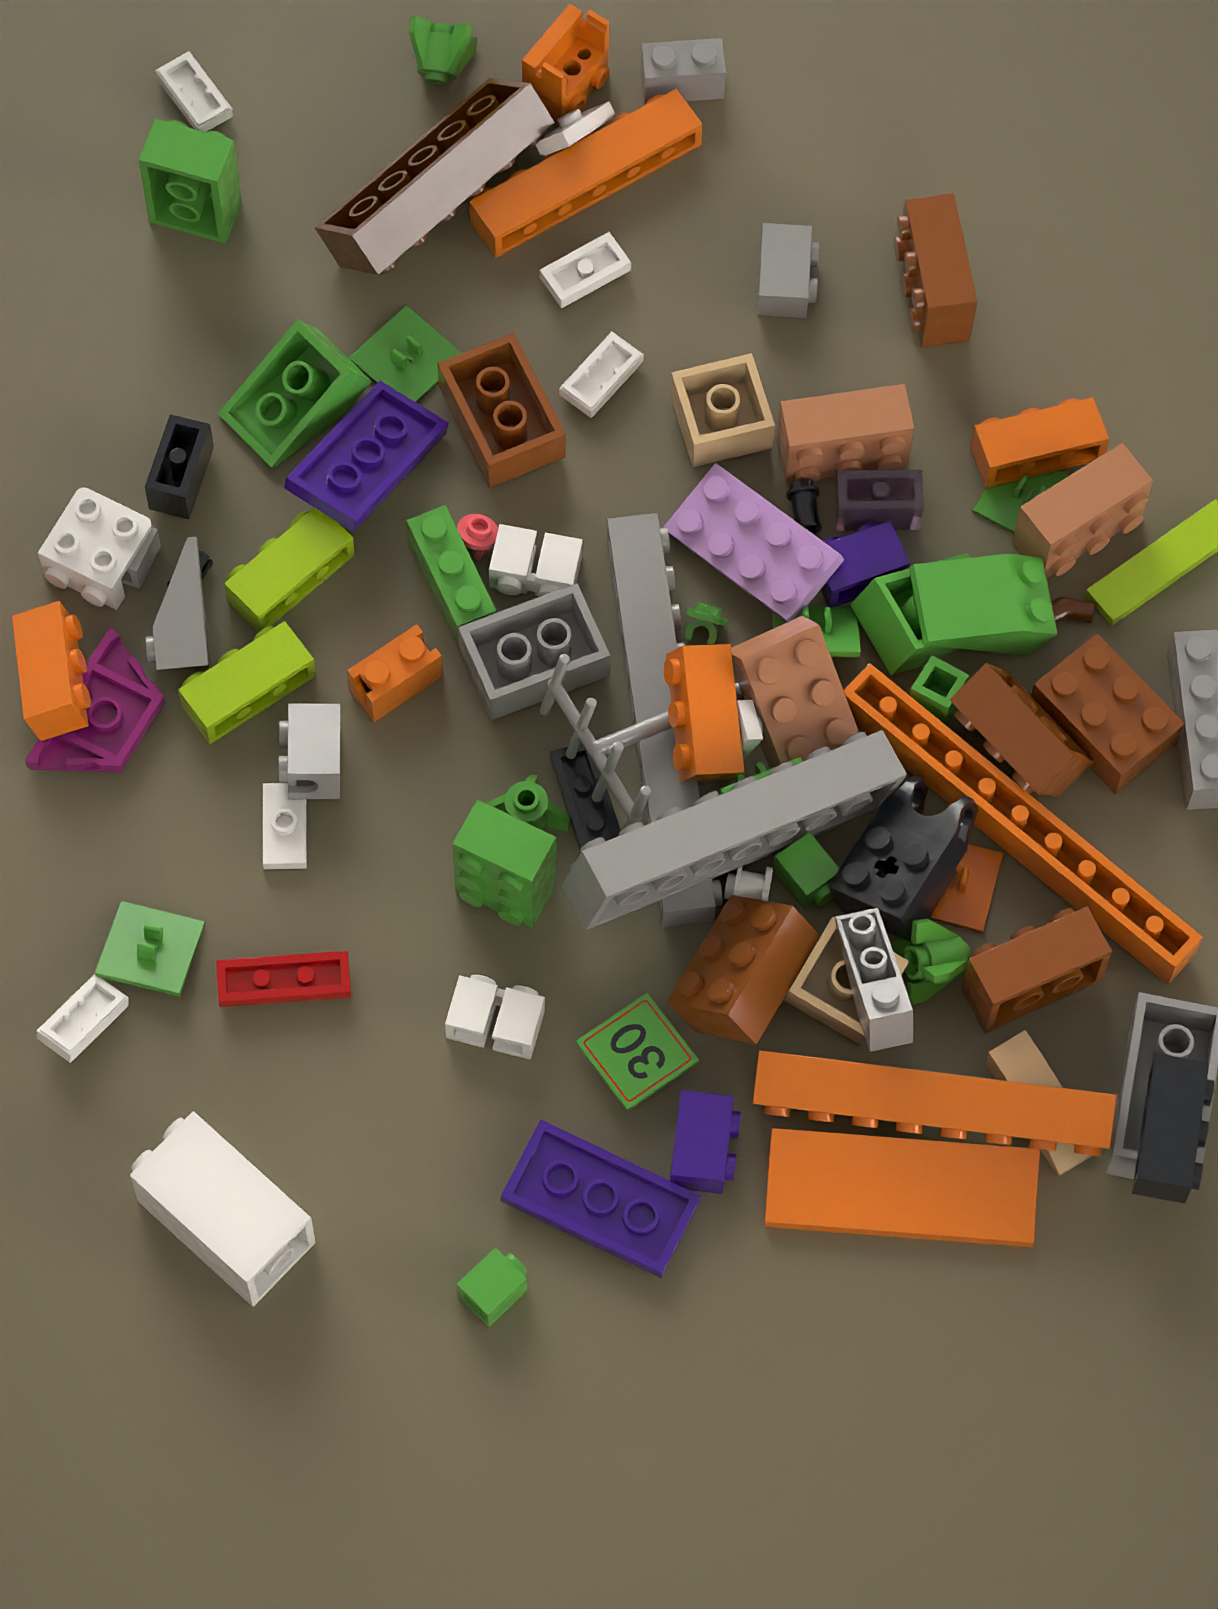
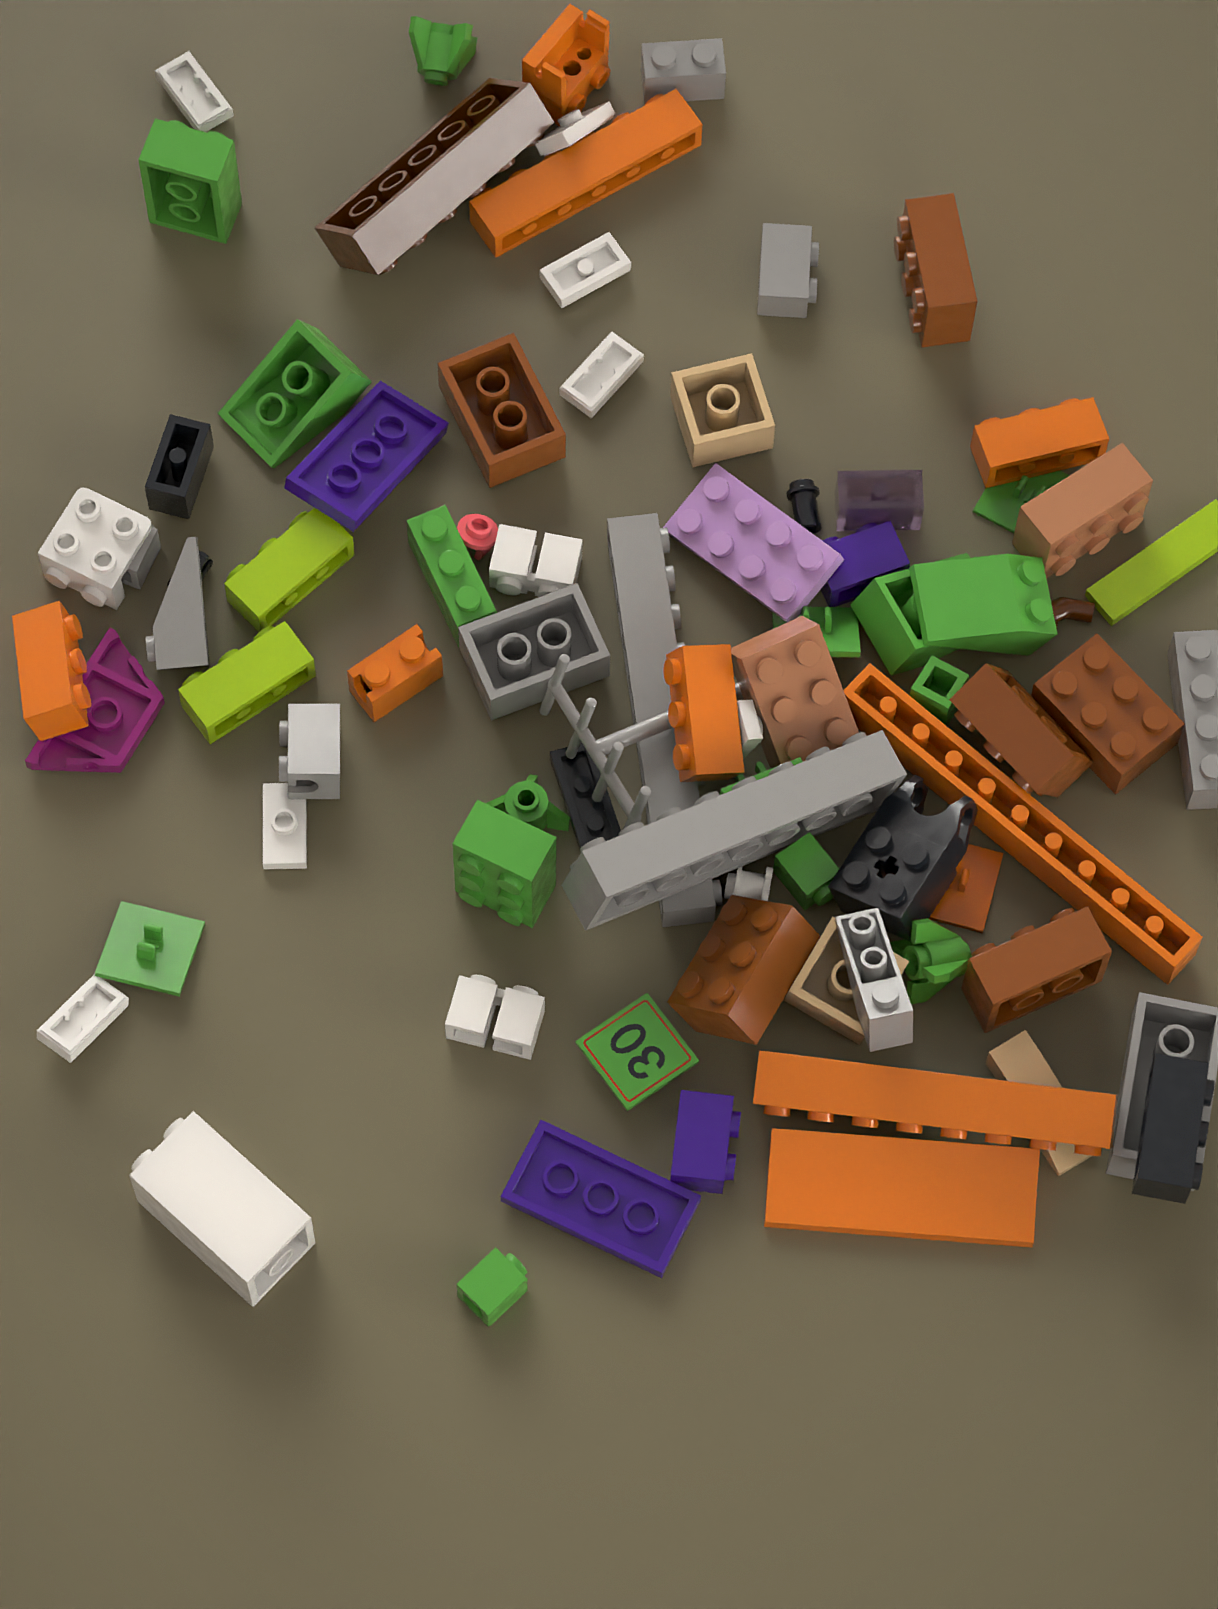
(283, 978): red plate -> none
(405, 355): bright green piece -> none
(706, 616): bright green plate -> none
(845, 433): nougat brick -> none

